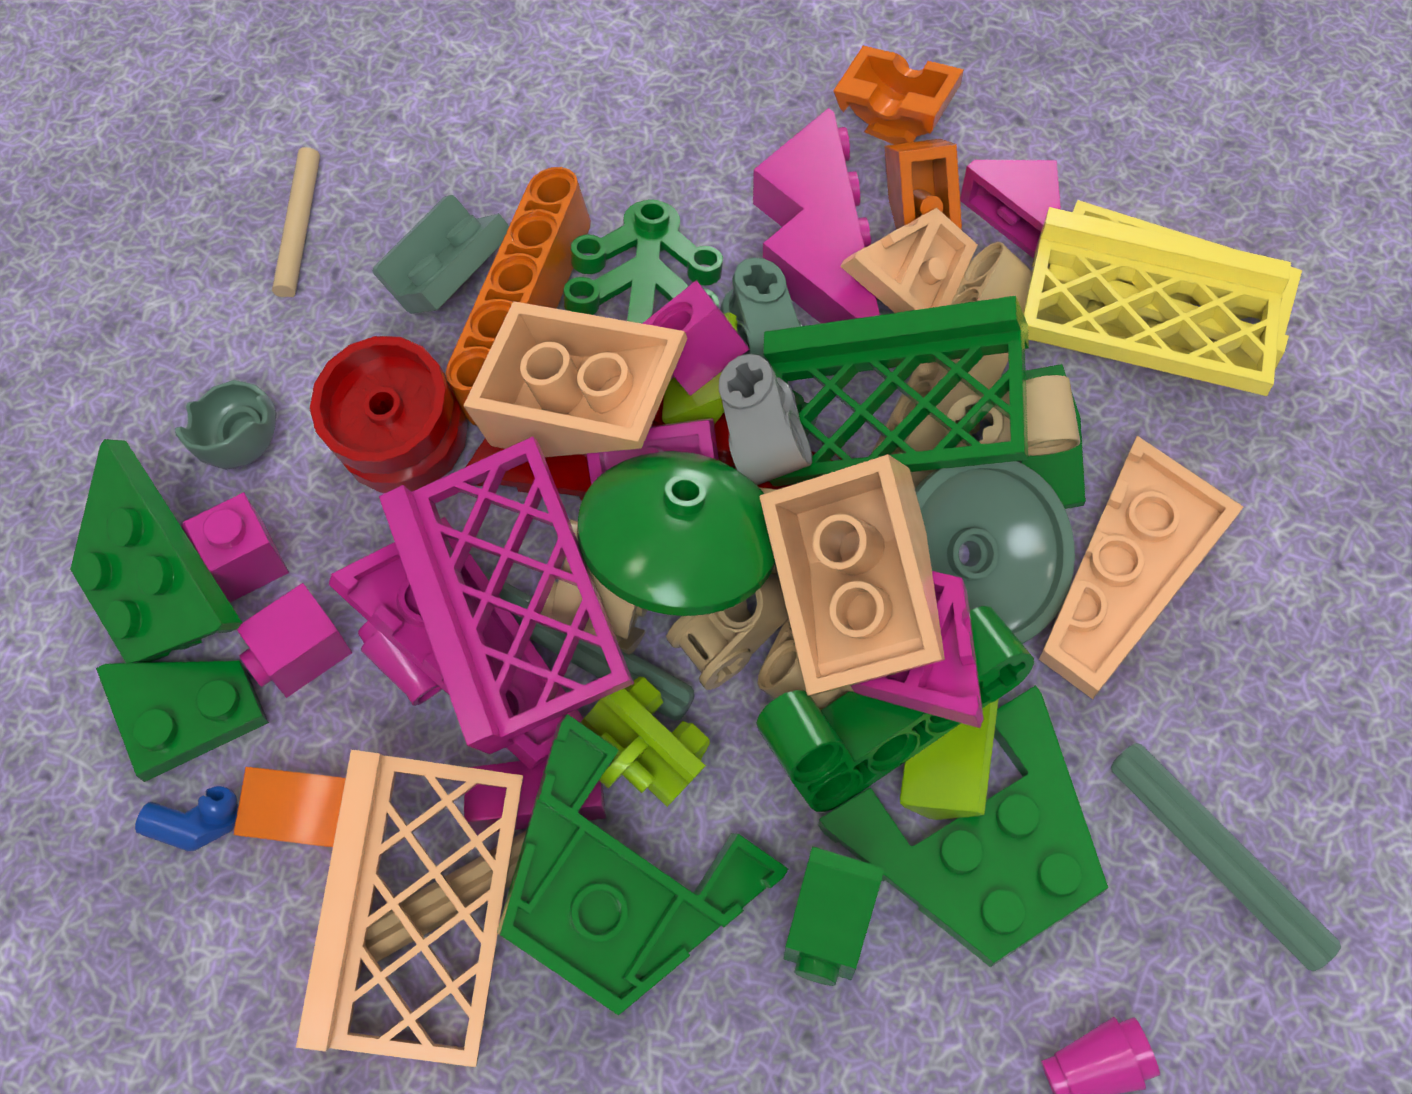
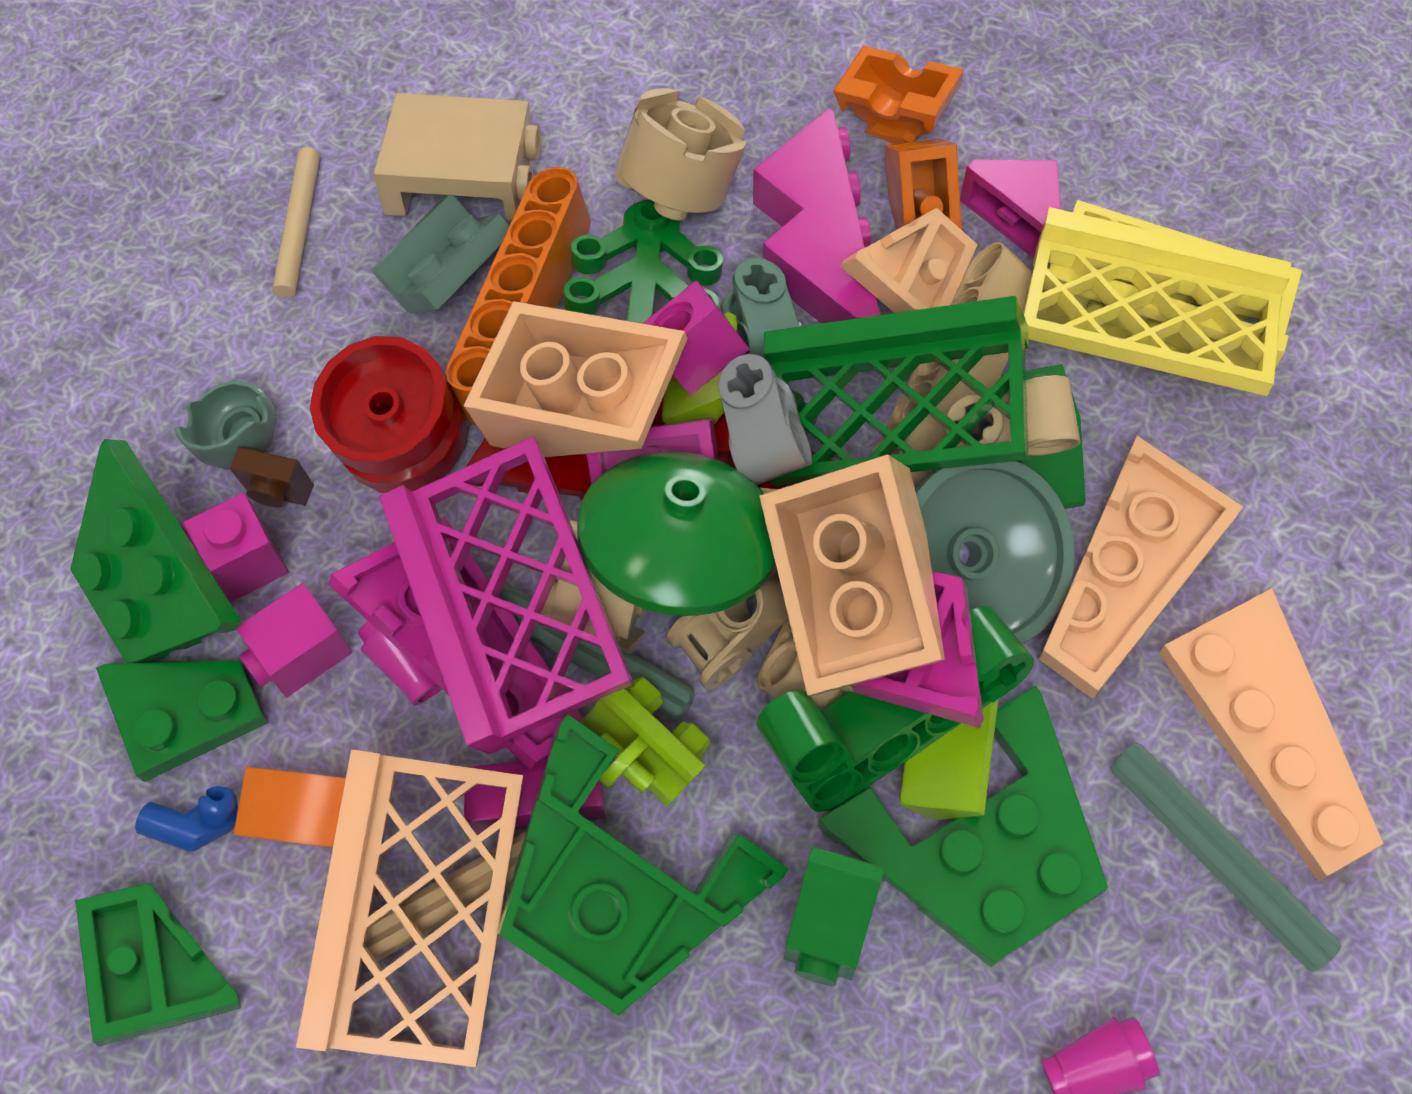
(144, 967): none -> green wing
(271, 478): none -> reddish brown plate
(456, 150): none -> tan panel
(680, 153): none -> tan brick
(1271, 721): none -> light nougat wing

